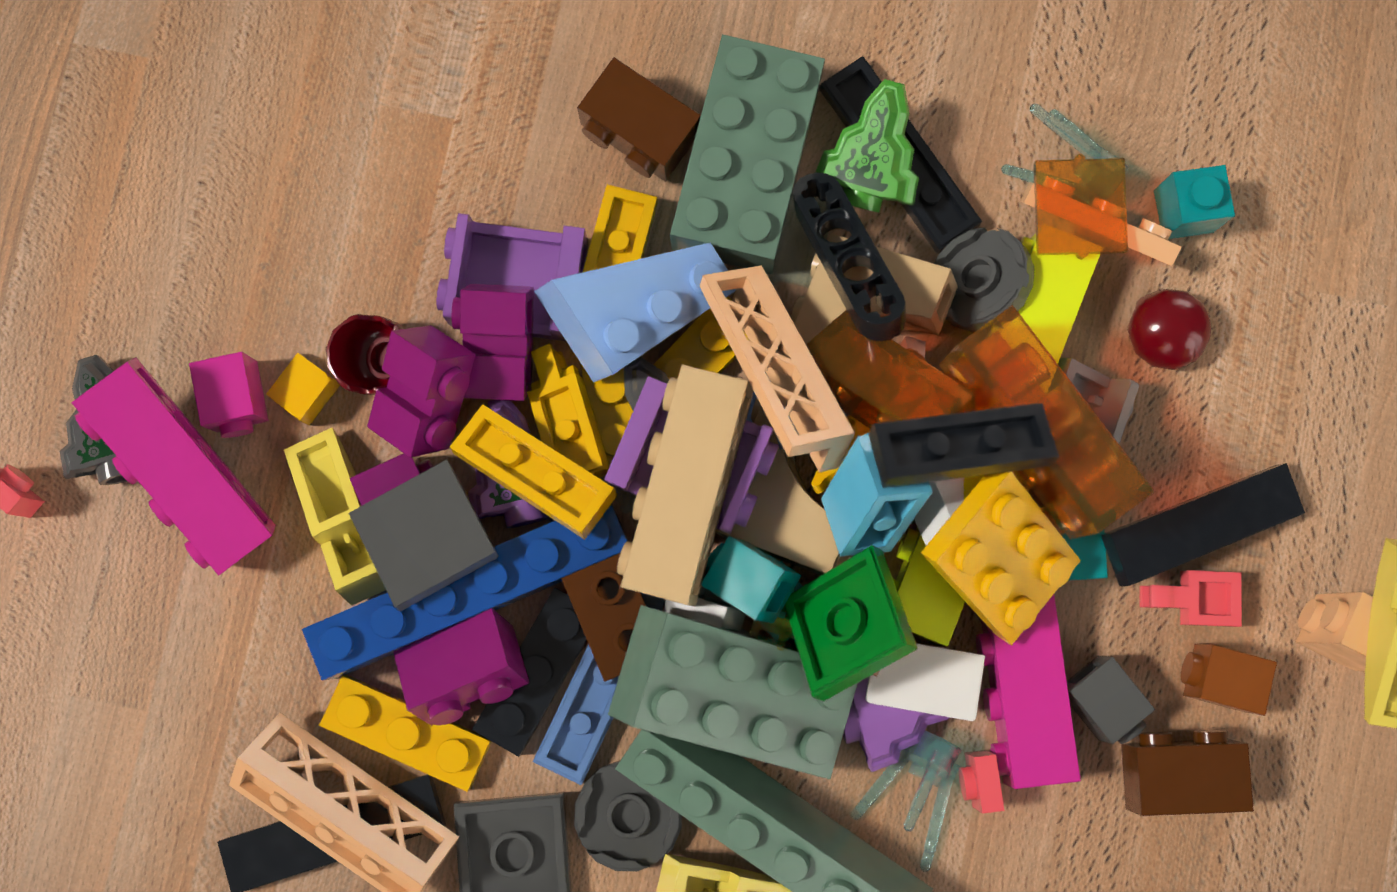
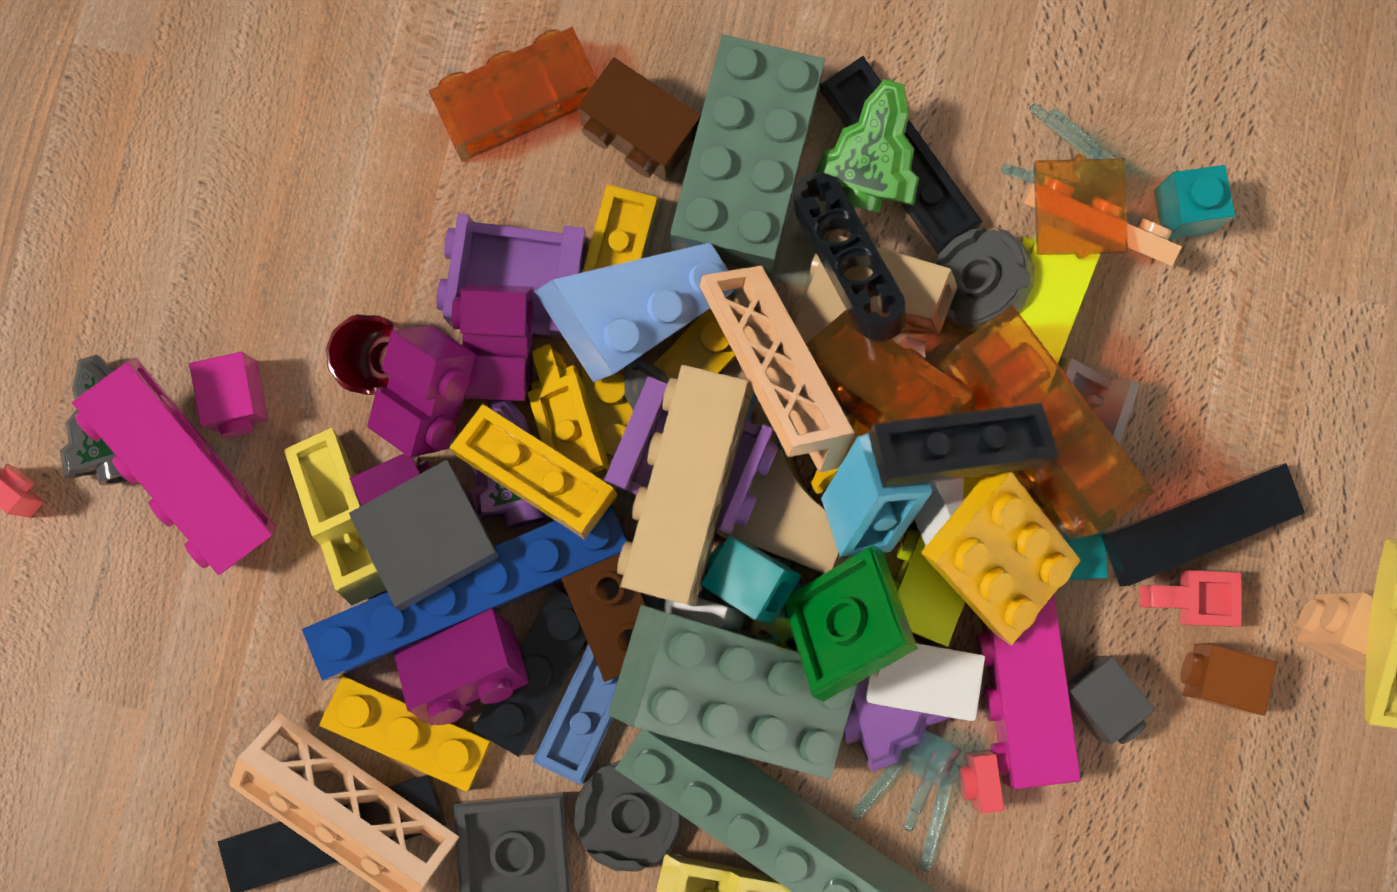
(303, 389): yellow slope -> none
(514, 92): none -> clear orange brick
(1169, 328): dark red hair -> none
(1187, 776): reddish brown brick -> none

